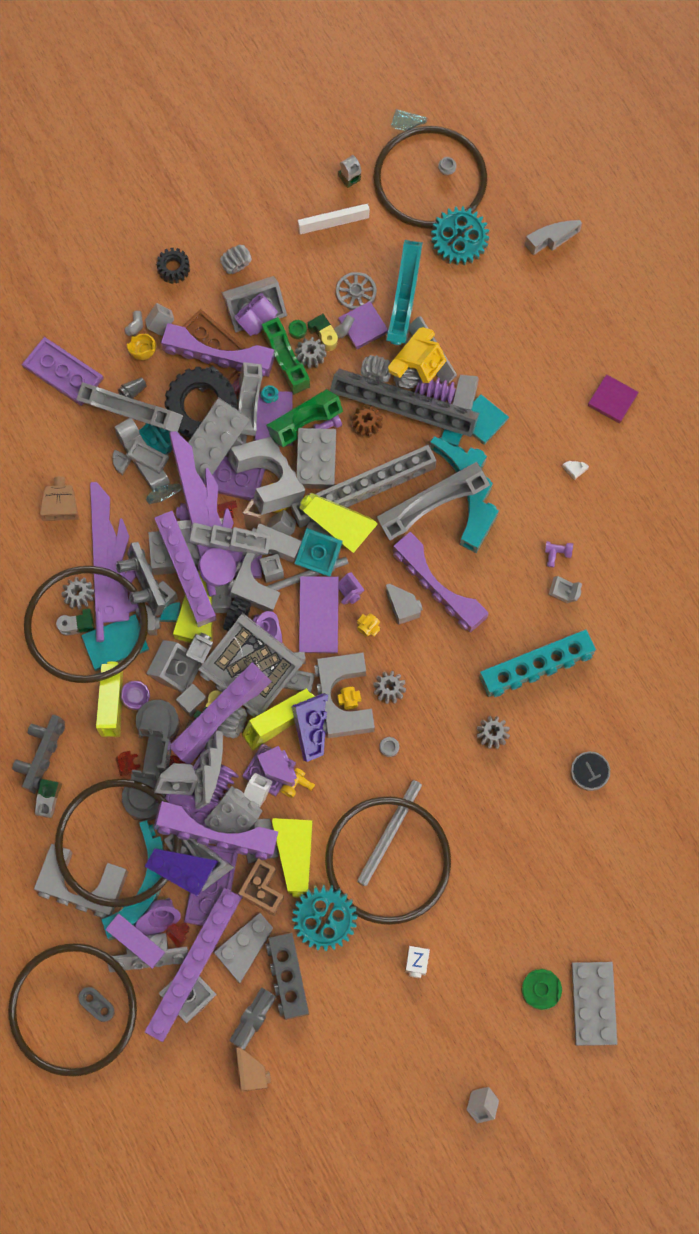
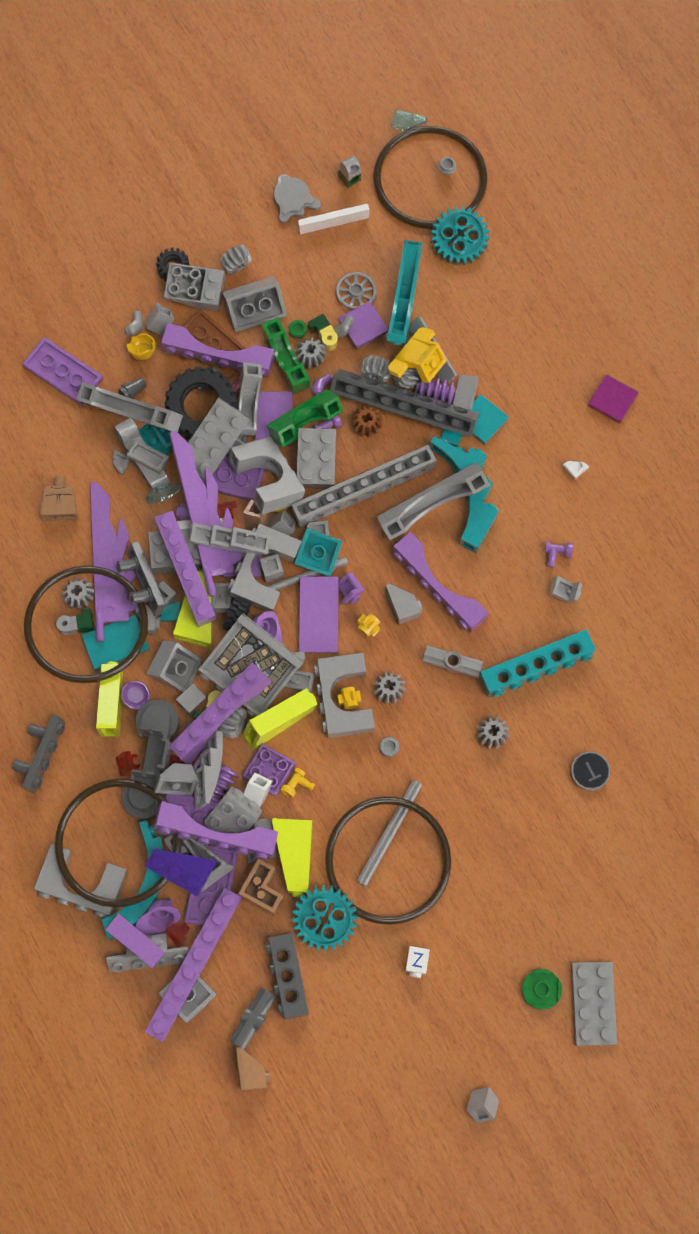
(12, 1012): dark brown piece -> none
(47, 798): leg -> none
(96, 1004): dark grey plate -> none
(195, 286): none -> light grey slope
(199, 647): flat silver bracket -> none
(217, 567): medium lavender tile -> none
(243, 947): light grey wing -> none
(255, 314): medium lavender brick -> none
(269, 389): teal plate -> none
(275, 766): medium lavender slope -> none
(292, 197): none -> light grey tile
(309, 723): wing -> none
(320, 383): none -> medium lavender arm
(338, 520): neon yellow slope -> none
(440, 659): none -> light grey piece
(552, 235): light grey slope -> none

